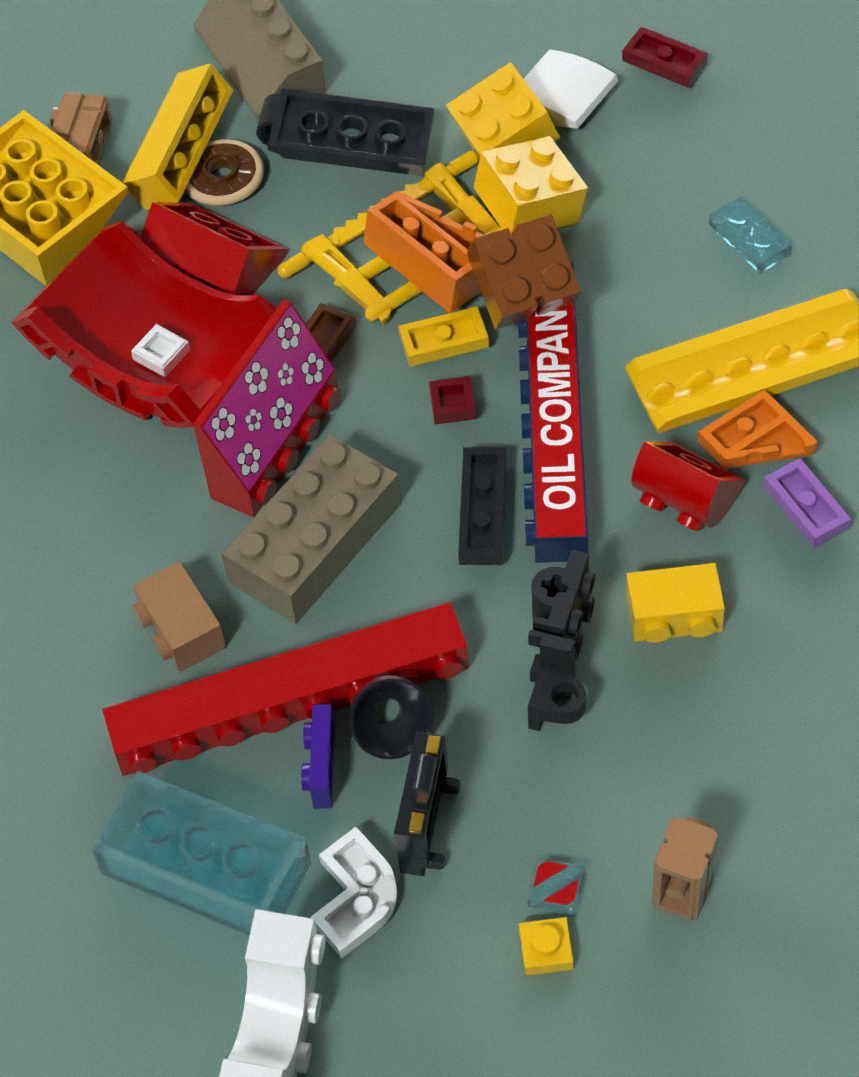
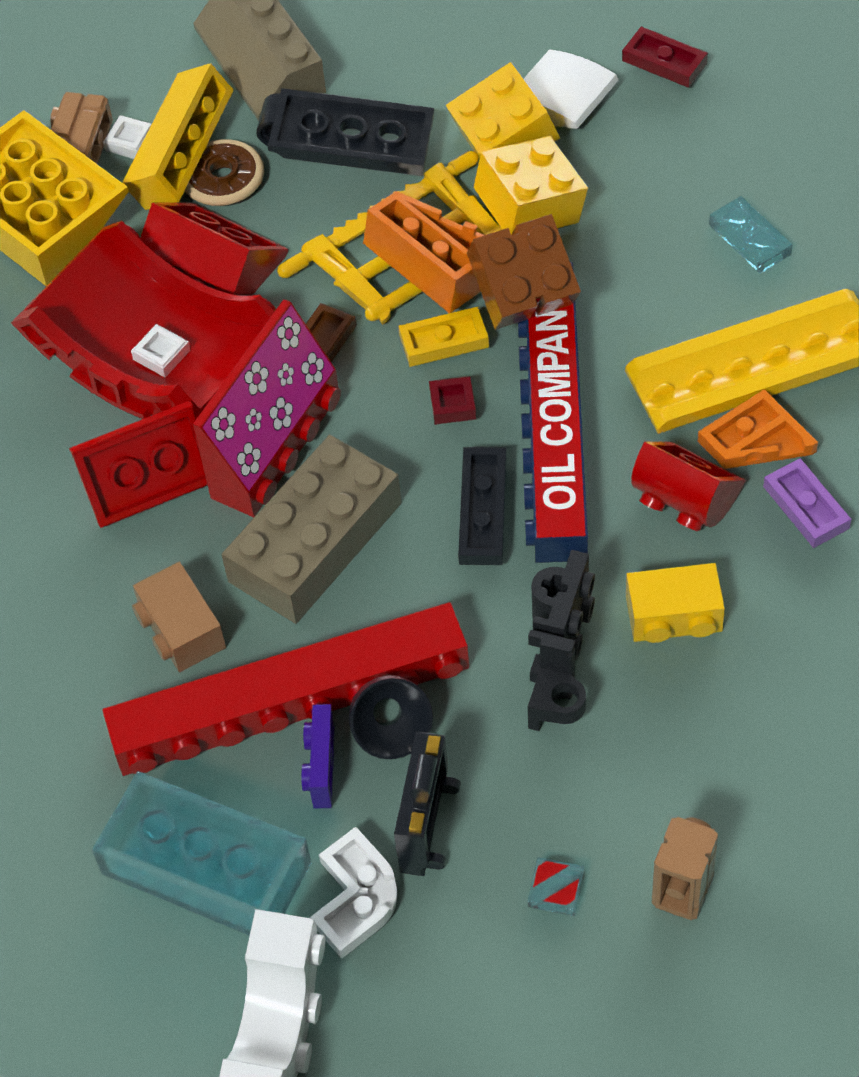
(126, 136): none -> white tile
(141, 464): none -> red tile
(546, 946): yellow plate -> none

